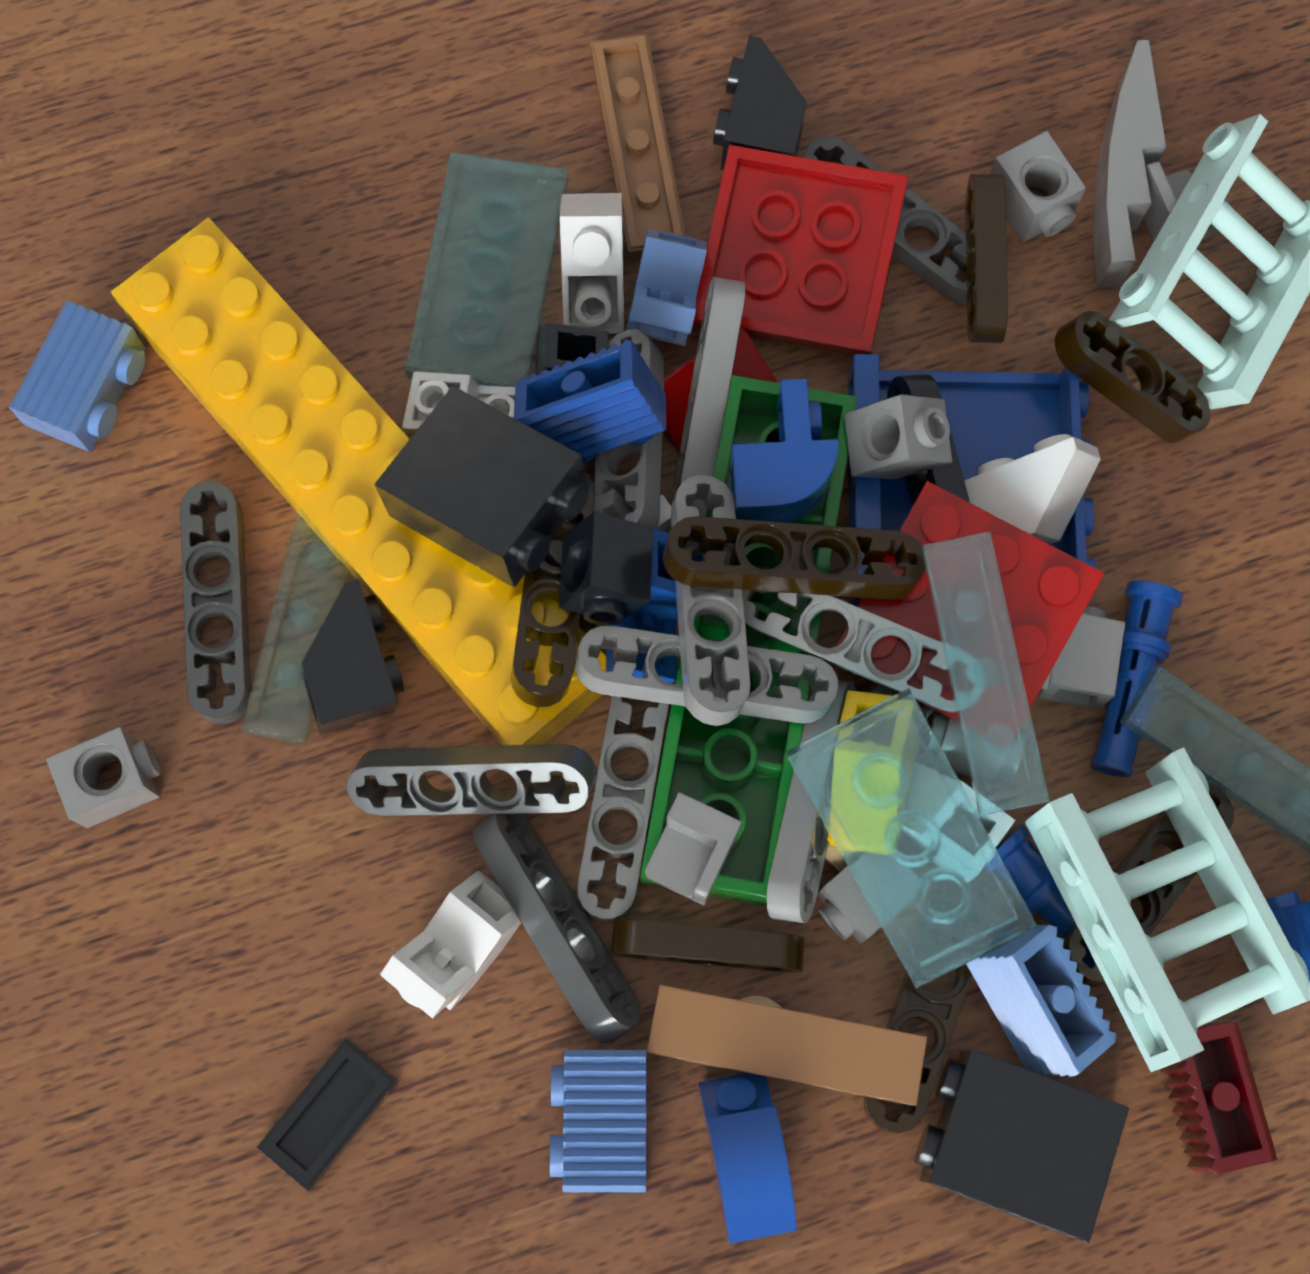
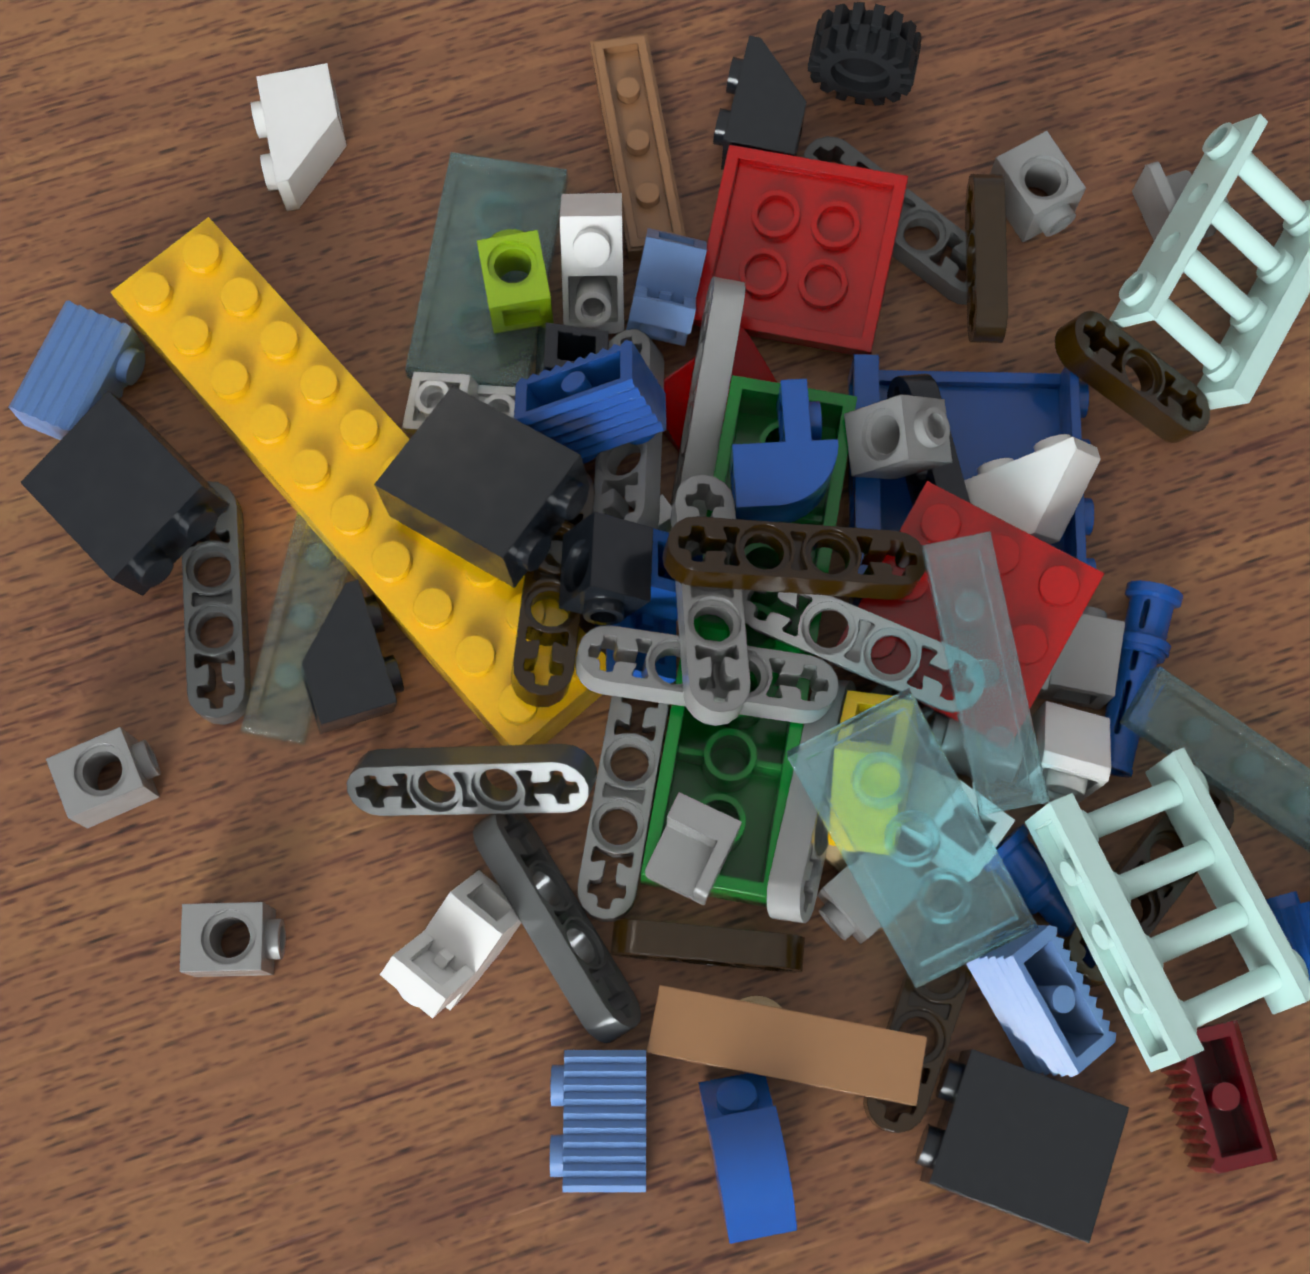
(125, 494): none -> black brick
(202, 936): none -> light grey brick
(302, 128): none -> white slope
(328, 1114): black tile -> none
(519, 303): none -> lime brick
(864, 54): none -> black tyre
(1072, 750): none -> white slope
(1129, 142): light grey slope -> none

